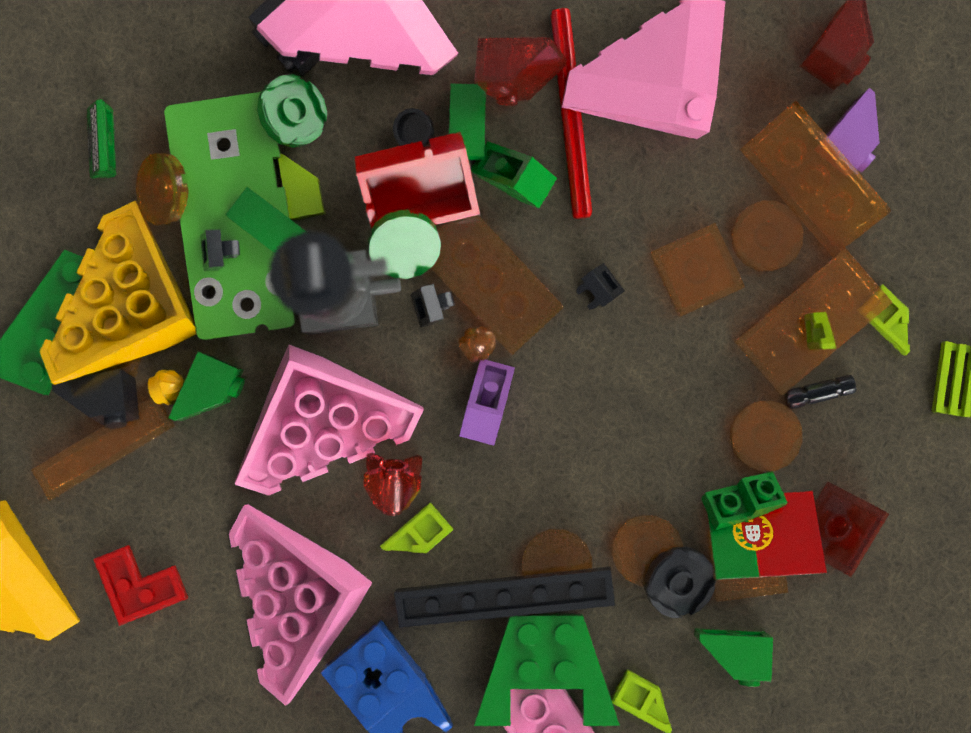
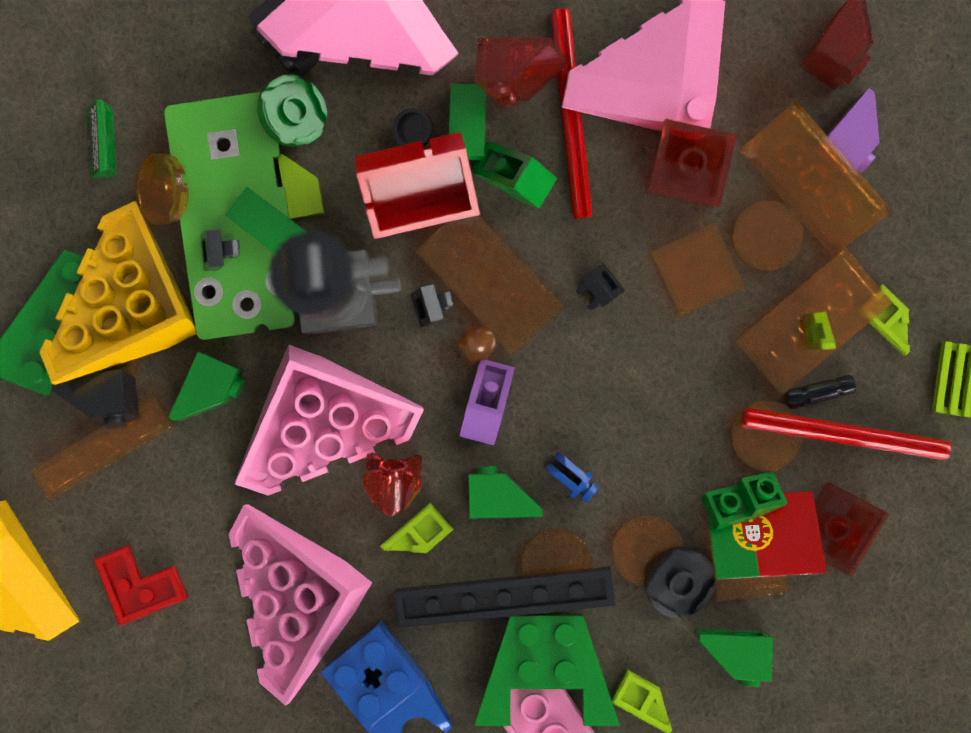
(165, 386): yellow plate -> none
(406, 241): tile -> none
(498, 496): none -> green slope
(583, 486): none -> blue arm
(690, 164): none -> clear red slope
(845, 433): none -> red axle

